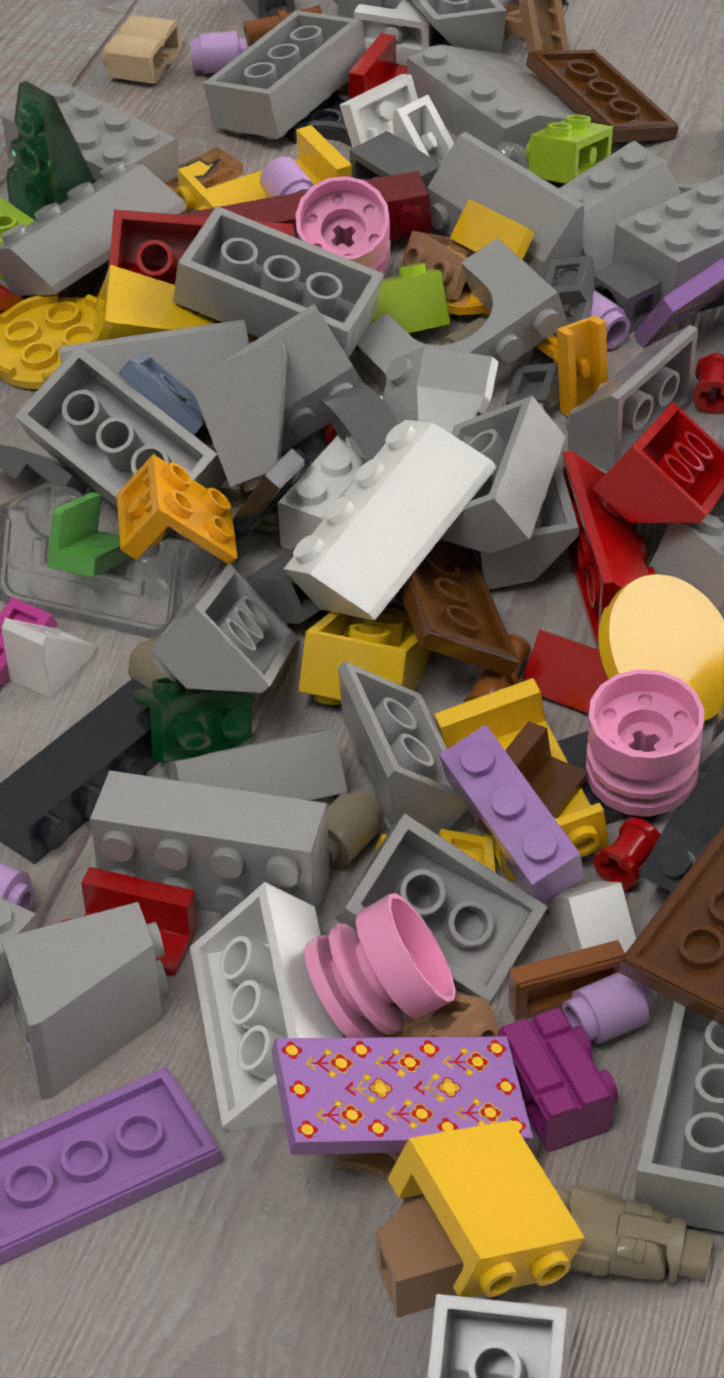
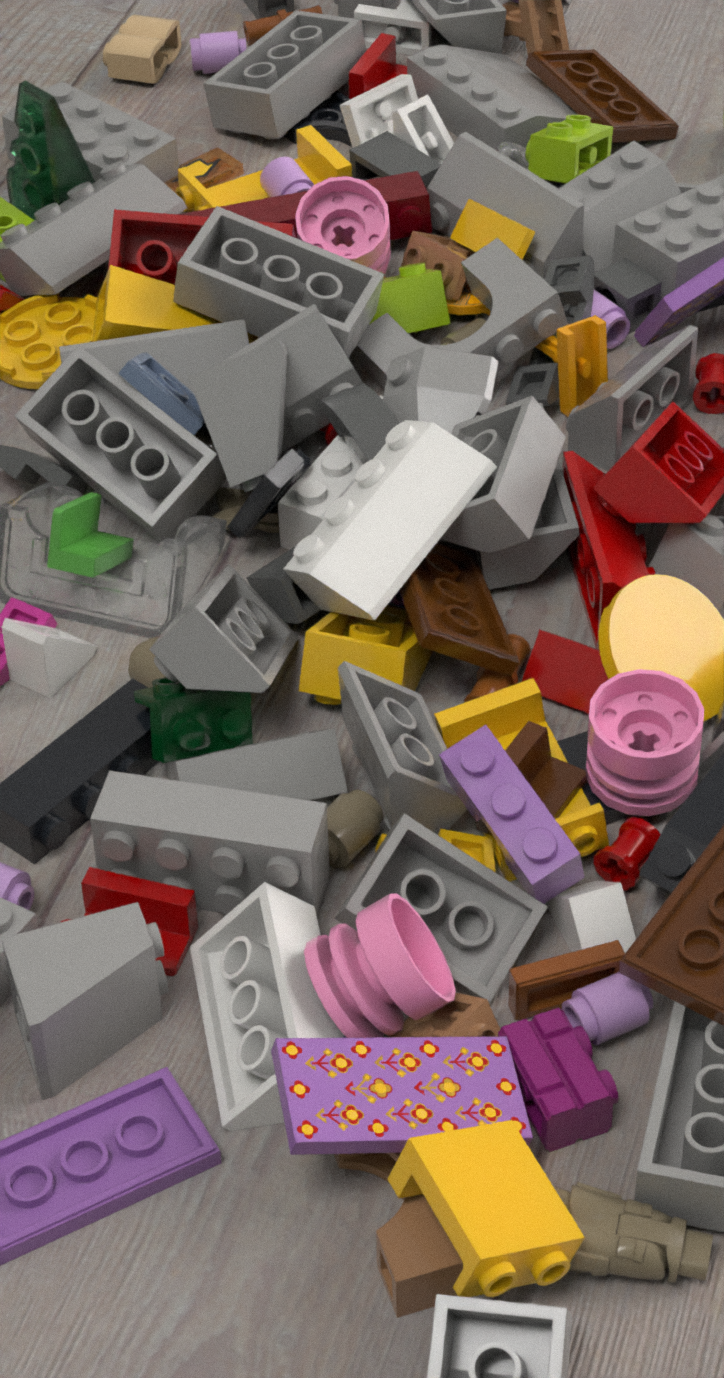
(168, 496): light orange bracket -> none

